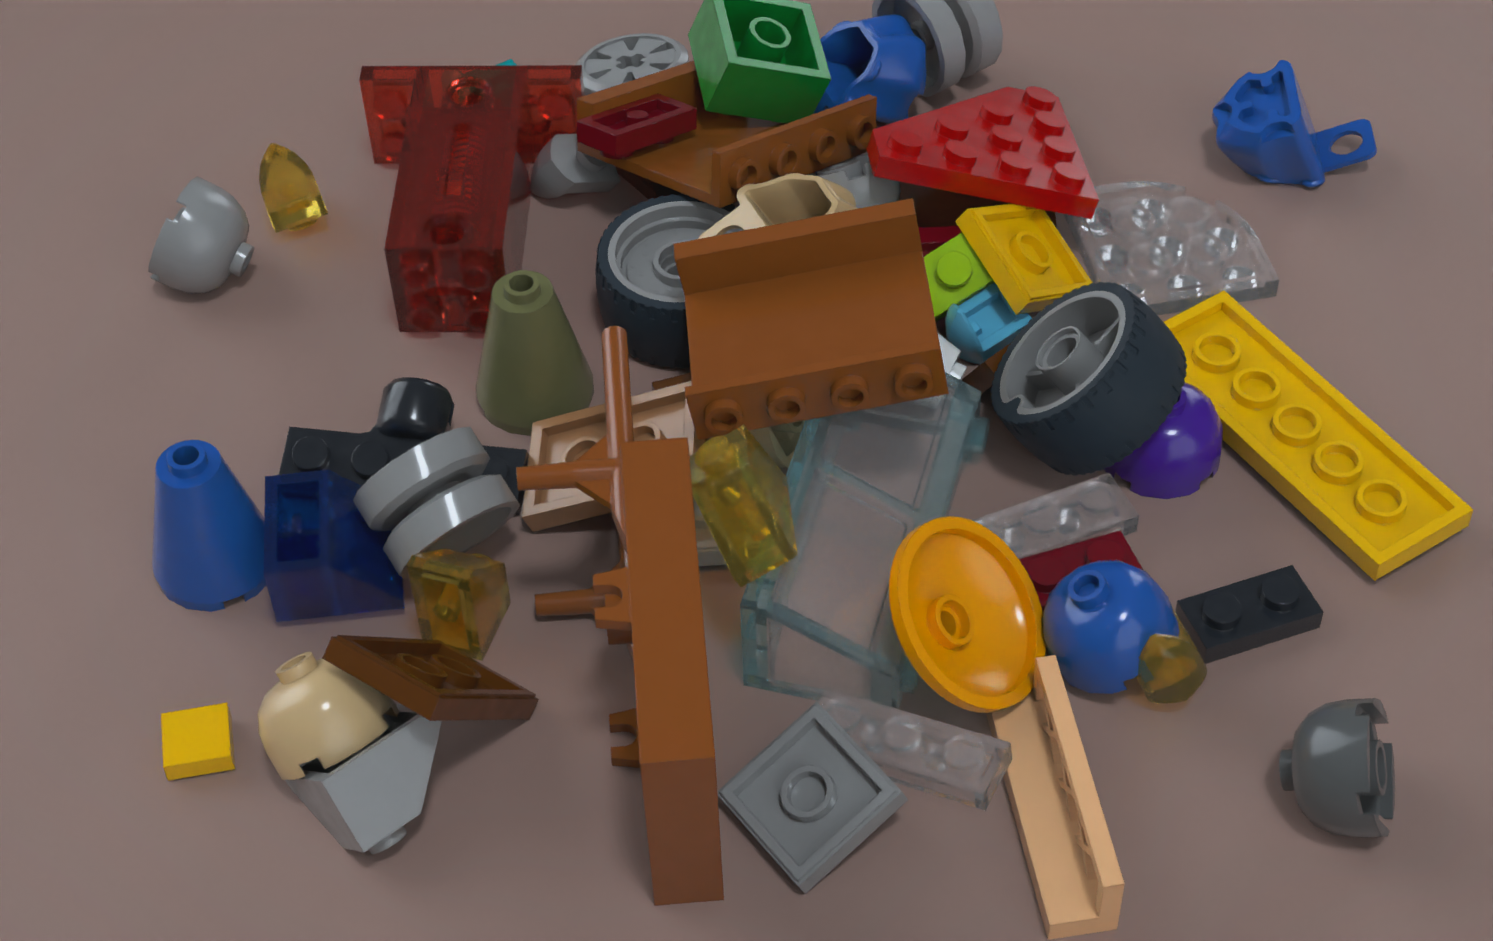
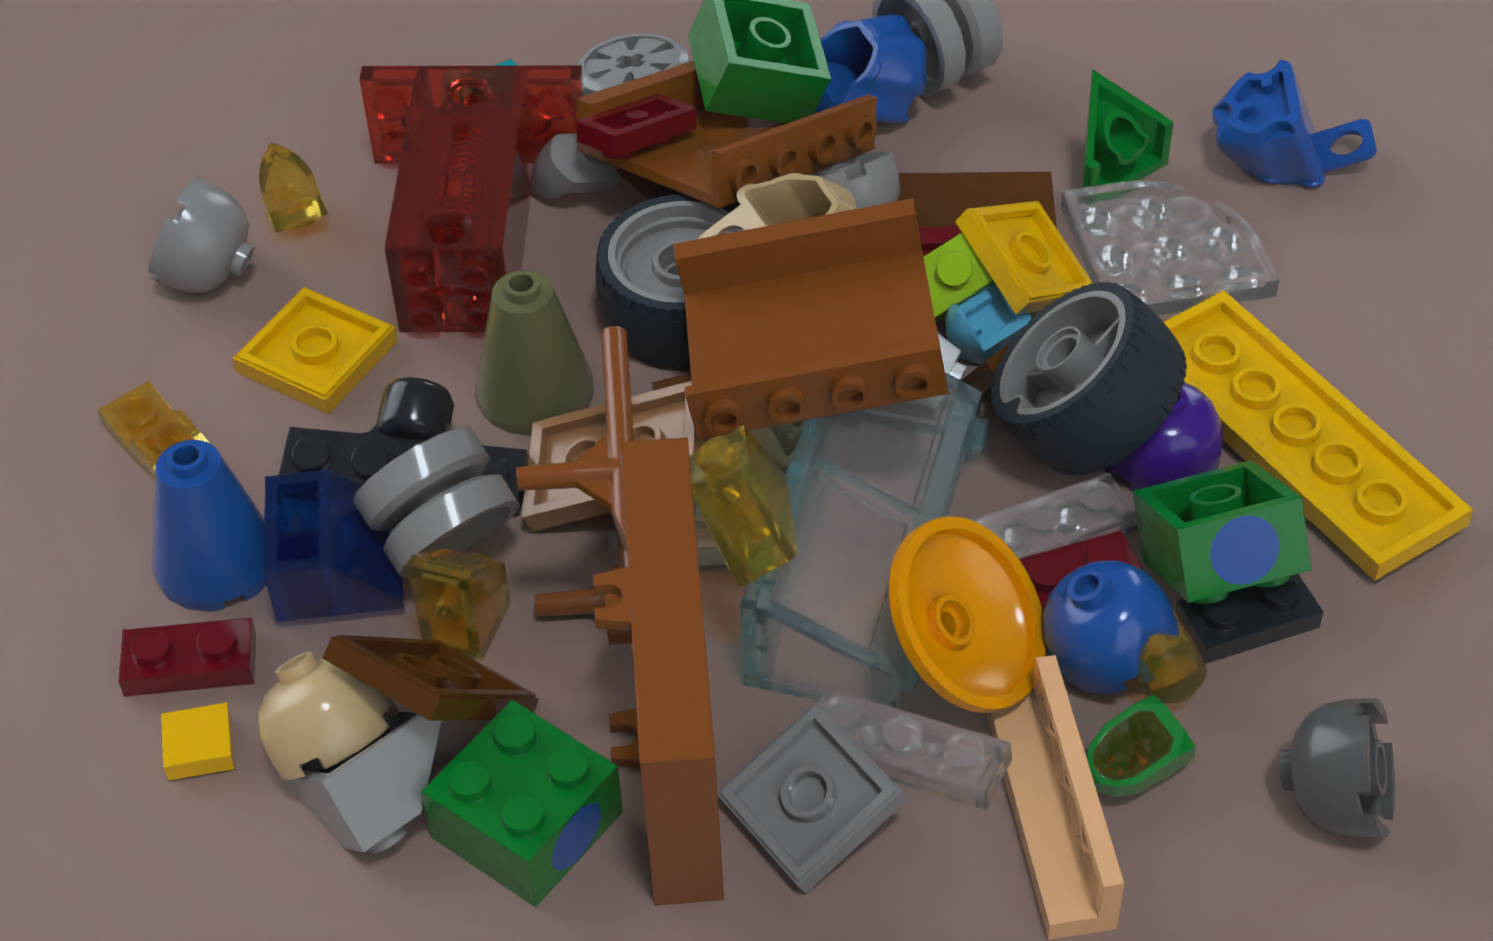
(146, 425): none -> clear yellow slope
(187, 657): none -> dark red plate
(315, 350): none -> yellow tile
(523, 802): none -> green brick
(991, 147): red plate -> none
(1122, 136): none -> green slope
(1138, 749): none -> rock
(1222, 532): none -> green brick

